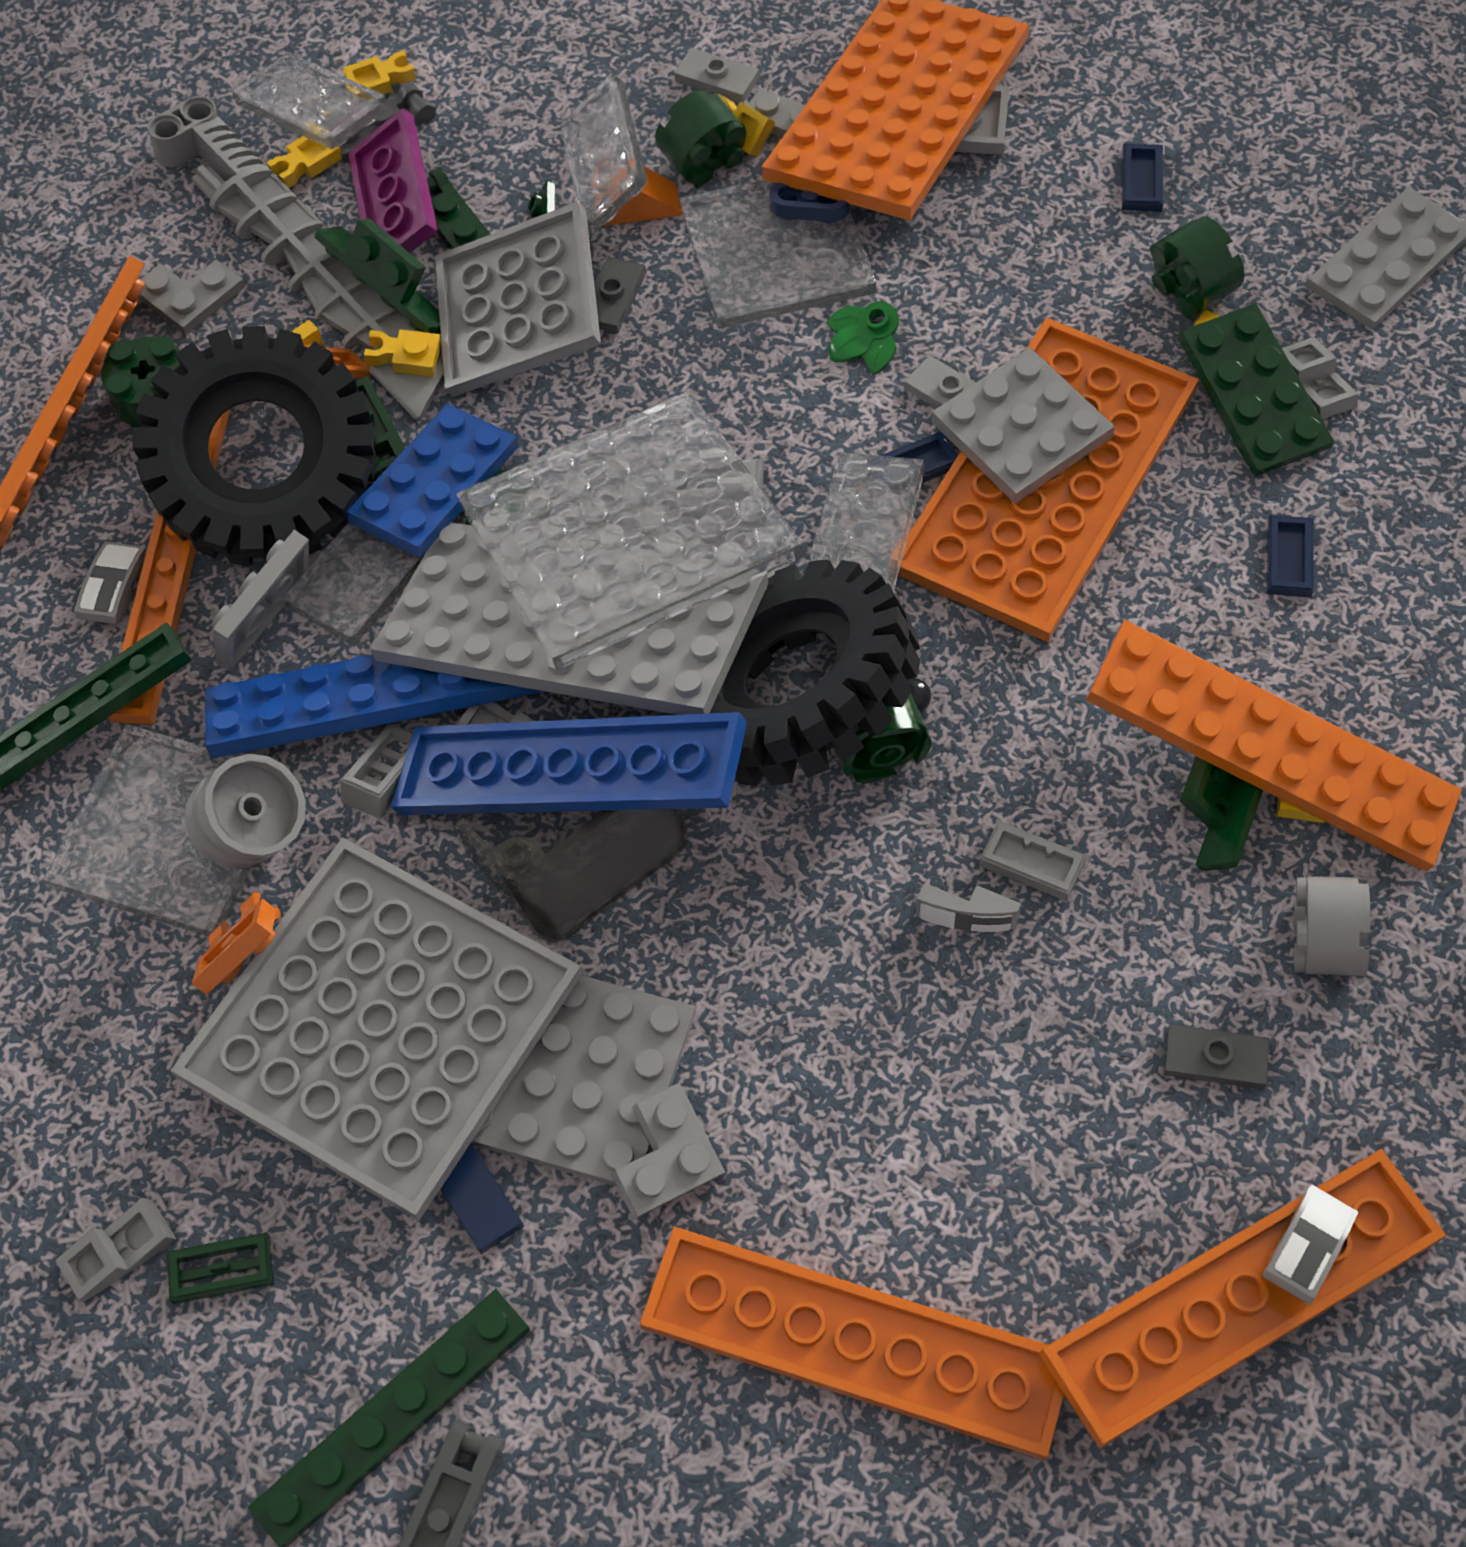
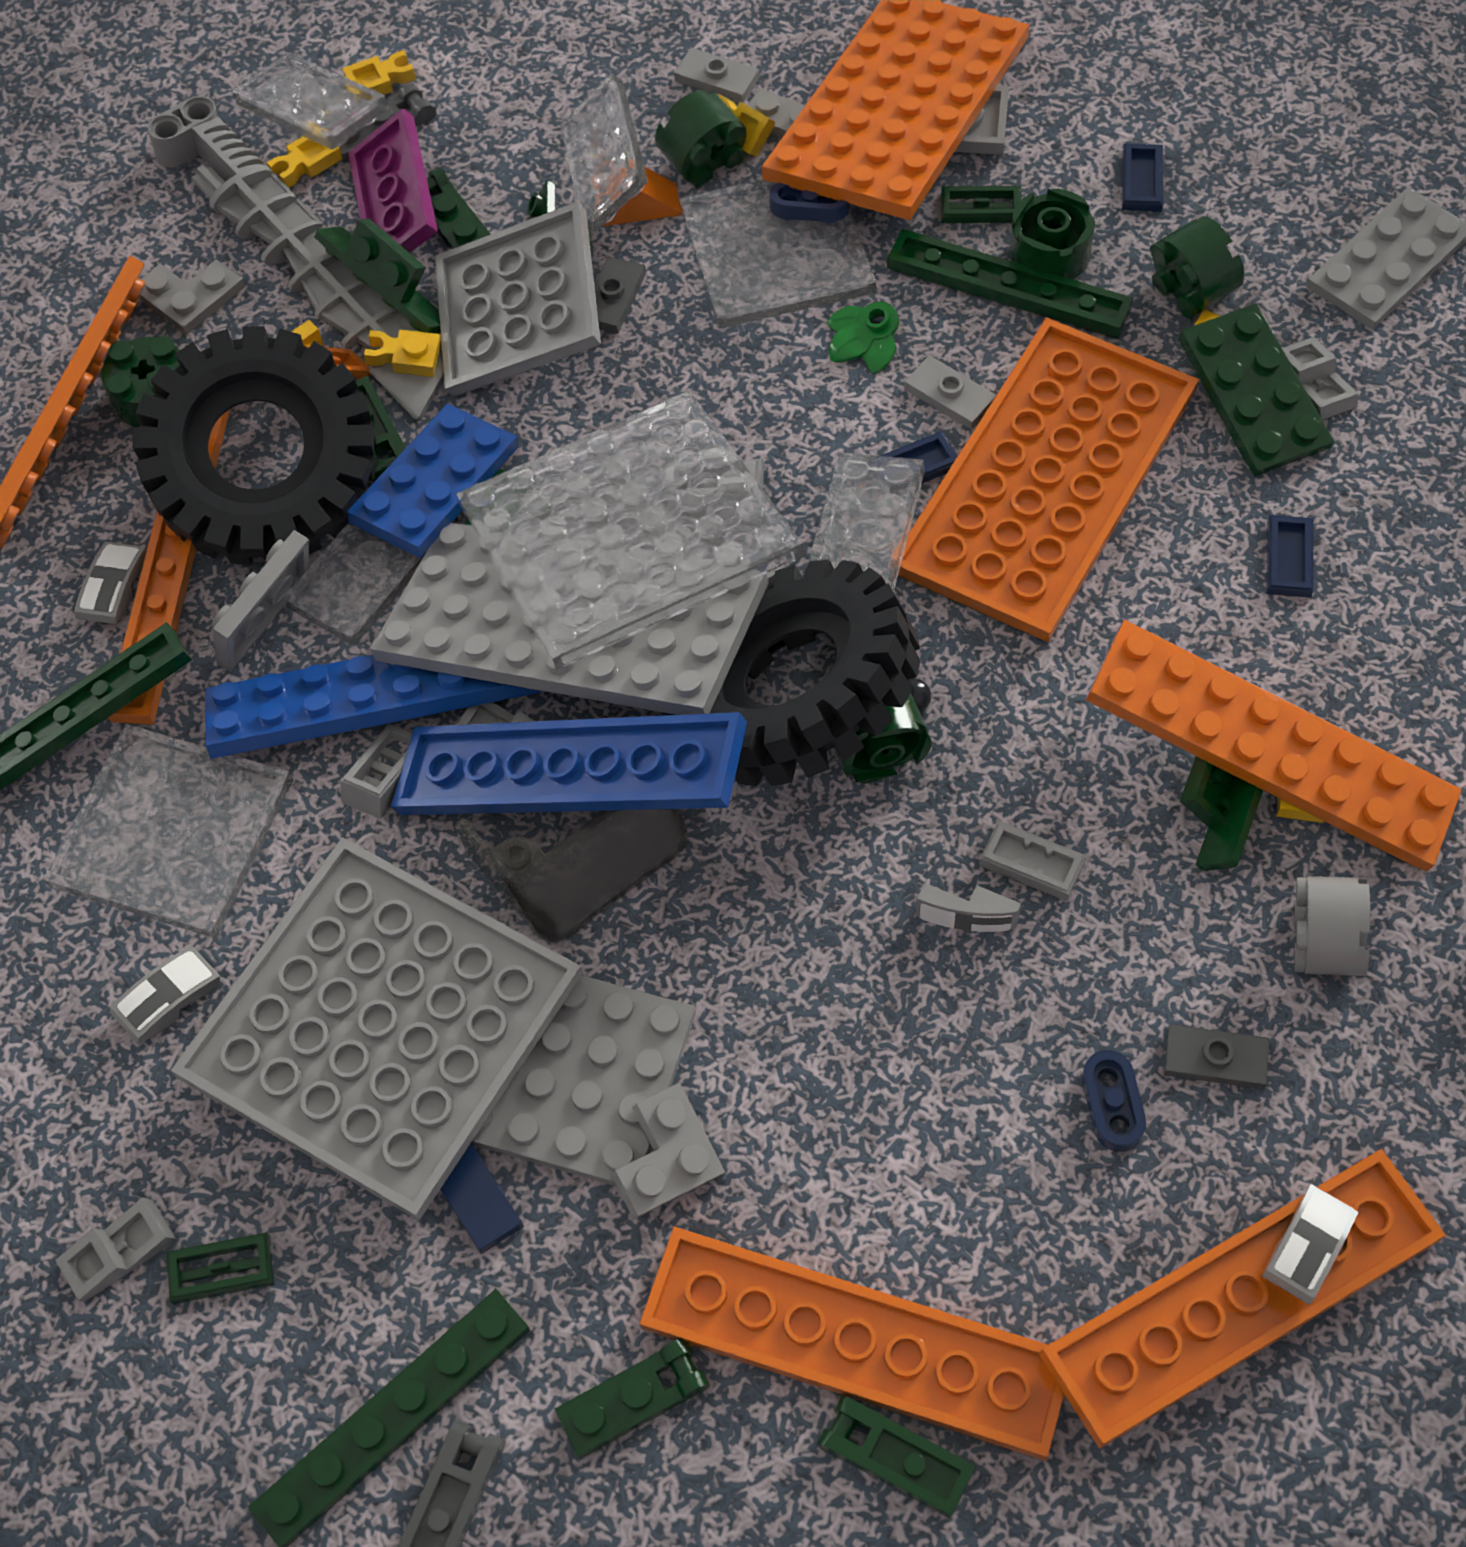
(158, 996): none -> slope
(231, 947): orange plate -> none
(245, 811): light grey wheel -> none
(630, 1399): none -> dark green plate
(898, 1457): none -> dark green plate
(981, 209): none -> dark green tile
(1010, 283): none -> dark green plate
(1022, 424): light grey plate -> none
(1052, 233): none -> dark green brick
(1114, 1102): none -> dark blue plate

